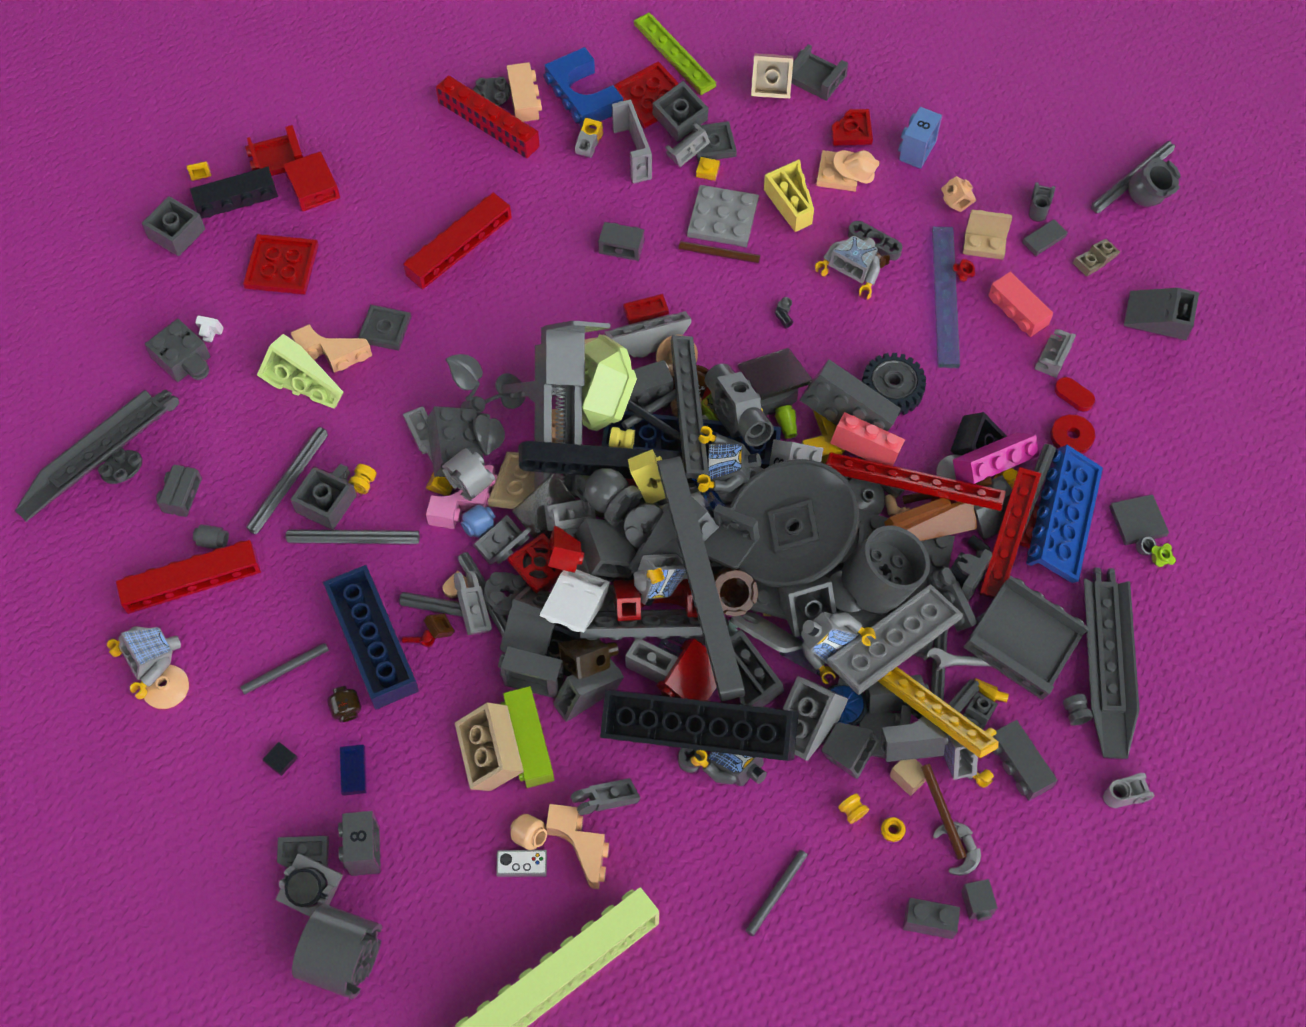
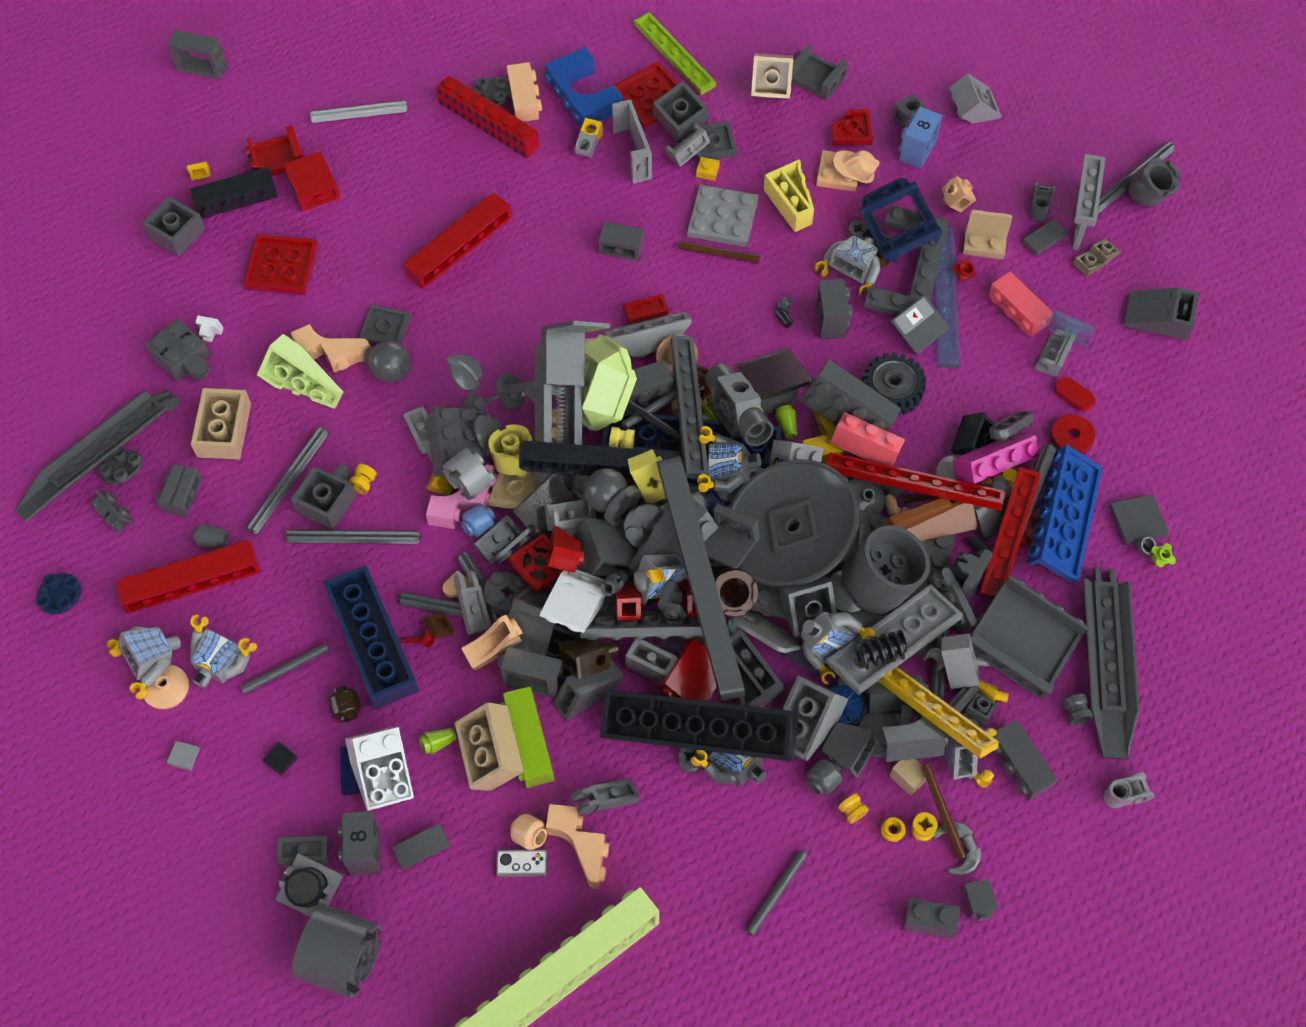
(58, 593): none -> dark blue dish
(105, 504): none -> dark grey hinge
(183, 42): none -> dark grey window
(183, 755): none -> light grey tile
(216, 655): none -> torso
(221, 423): none -> tan brick
(358, 111): none -> light grey axle
(380, 767): none -> white slope
(388, 361): none -> dark grey brick
(421, 846): none -> dark grey slope
(436, 740): none -> lime cone
(495, 640): none -> light nougat arch
(505, 451): none -> light yellow brick
(612, 580): none -> dark grey pin
(671, 600): none -> dark grey bracket
(824, 777): none -> dark grey head
(833, 308): none -> dark grey brick
(881, 648): none -> black piece
(905, 108): none -> dark grey brick
(910, 239): none -> dark blue wedge
(920, 324): none -> dark grey tile
(922, 832): none -> yellow wheel
(925, 271): none -> dark grey plate
(960, 661): none -> light grey panel
(974, 100): none -> light grey slope
(1011, 425): none -> dark grey plate
(1072, 325): none -> clear light blue tile
(1088, 196): none -> light grey fence

